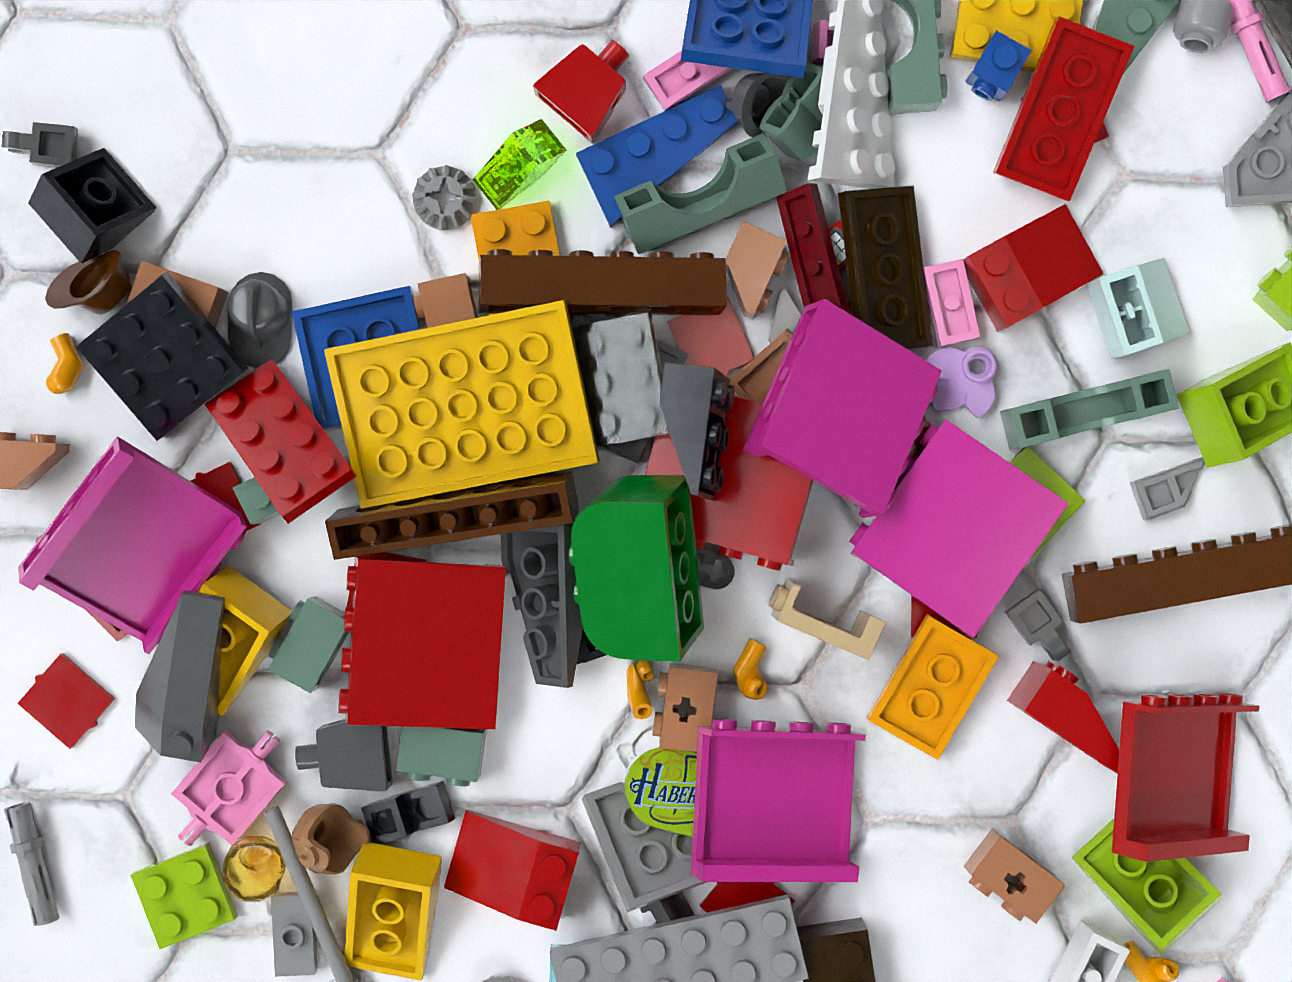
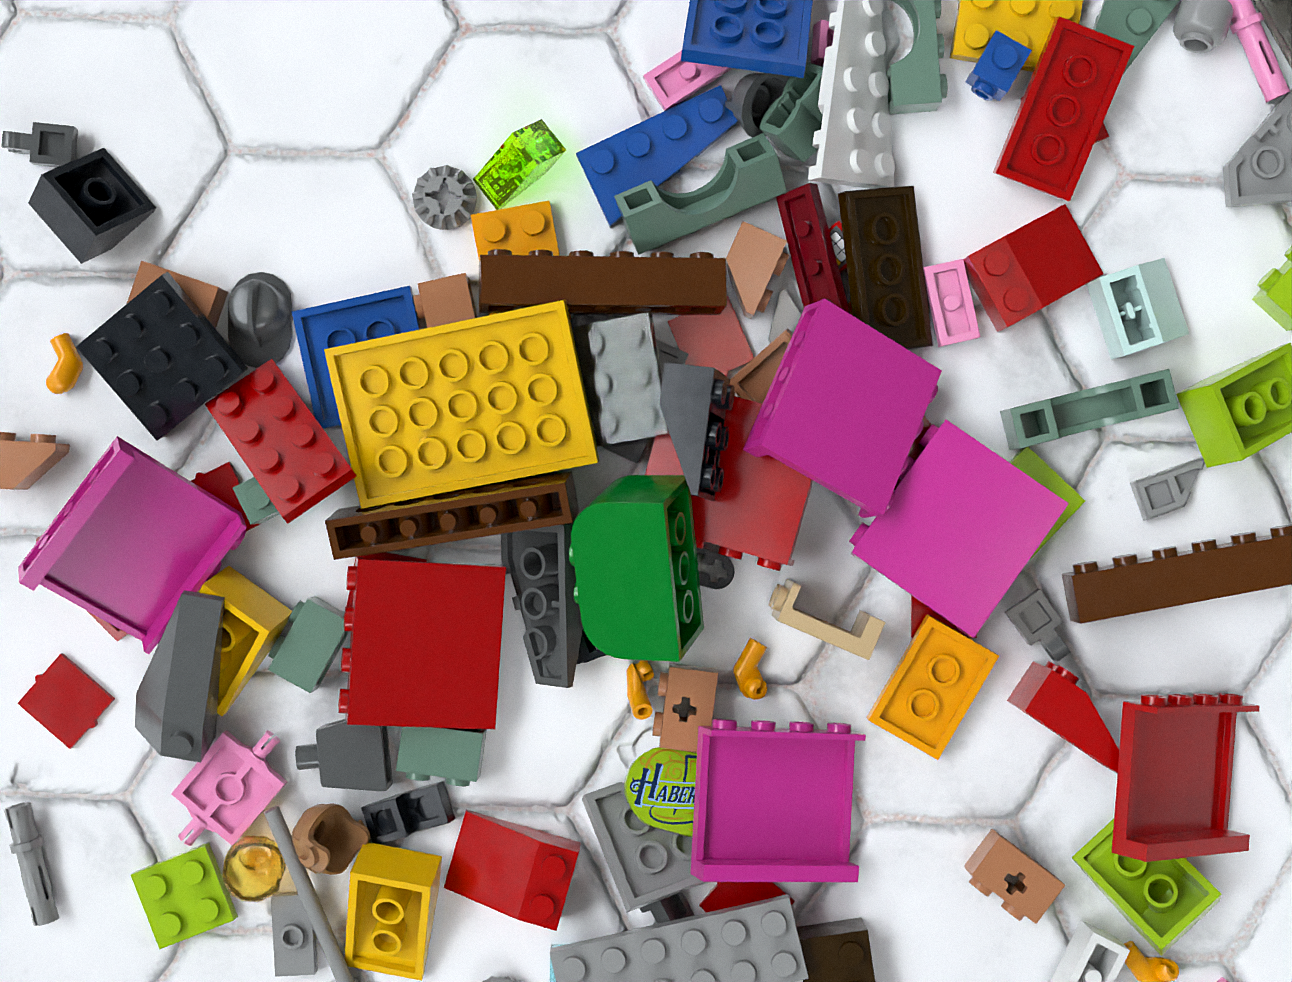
(94, 285): reddish brown piece -> none
(585, 88): red torso -> none
(959, 384): lavender plate -> none

